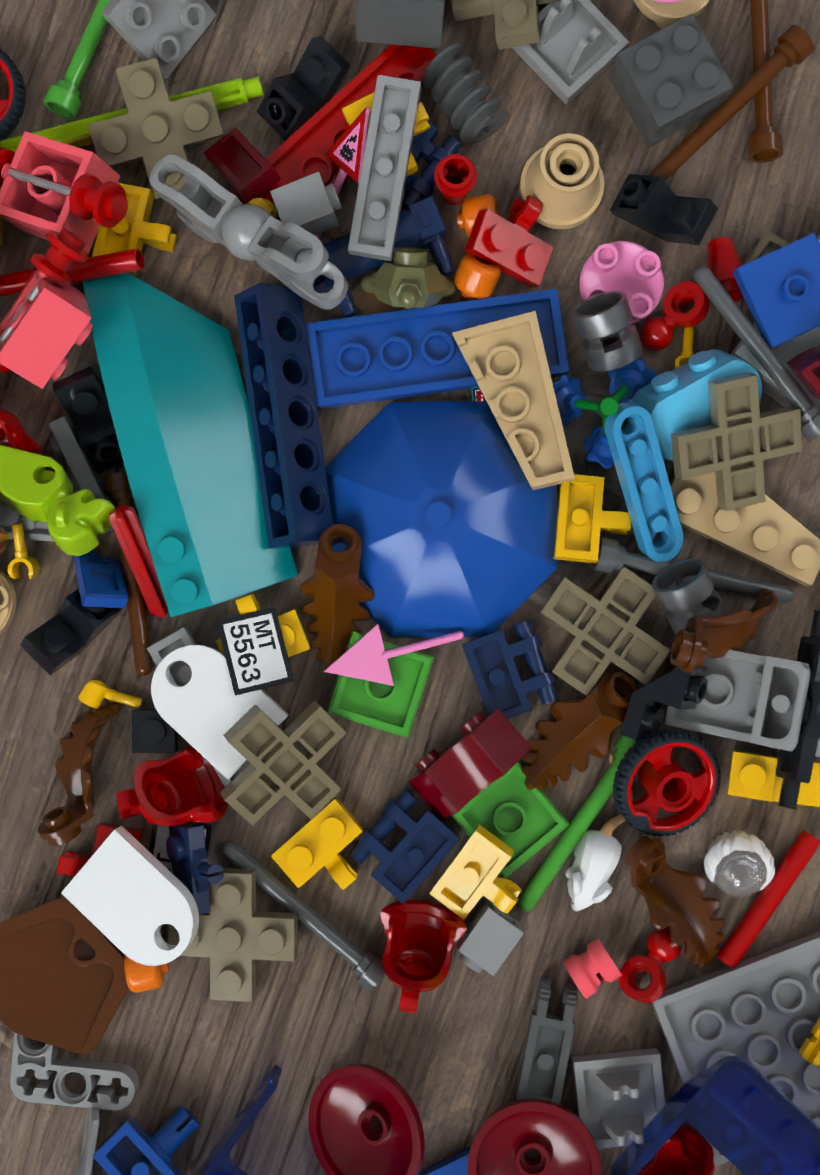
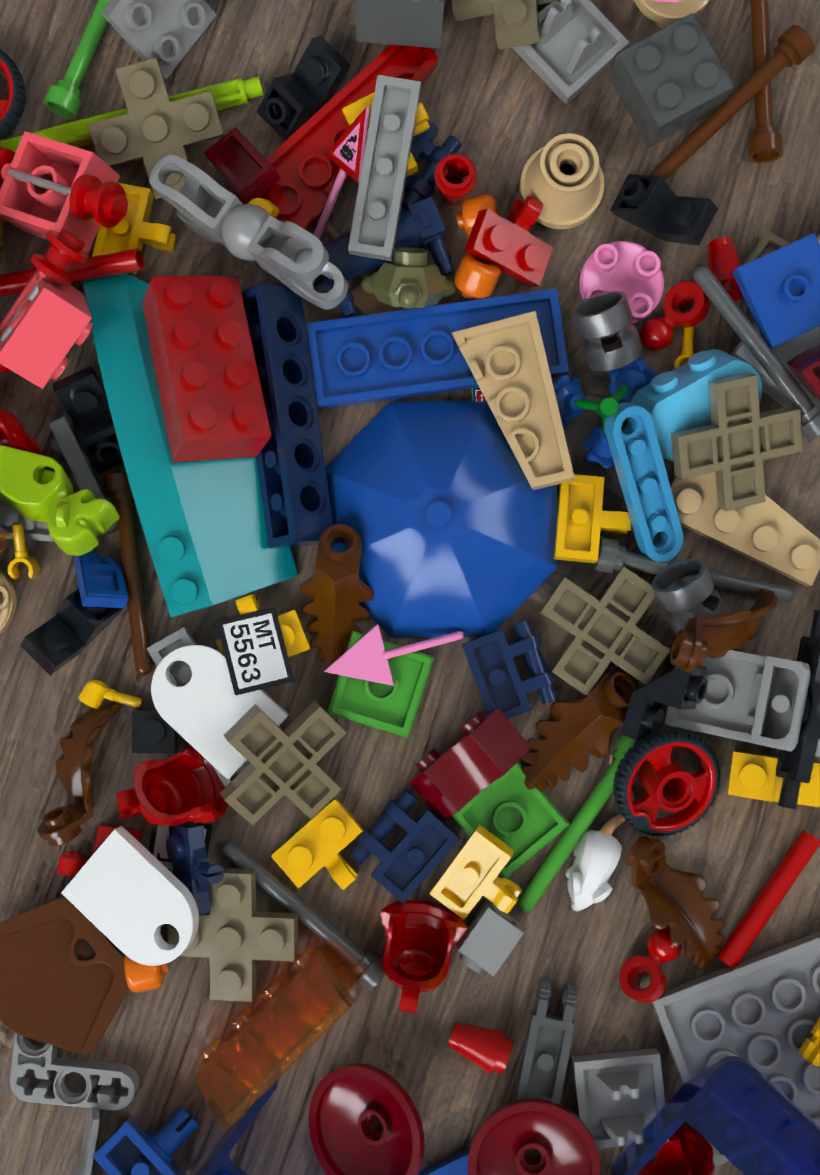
(135, 547): red axle -> none
(205, 368): none -> red brick
(275, 1032): none -> clear orange slope
(308, 204): light grey brick -> none
(461, 97): dark grey piece -> none
(482, 1046): none -> red cone
(591, 968): coral wheel -> none
(739, 864): hair -> none

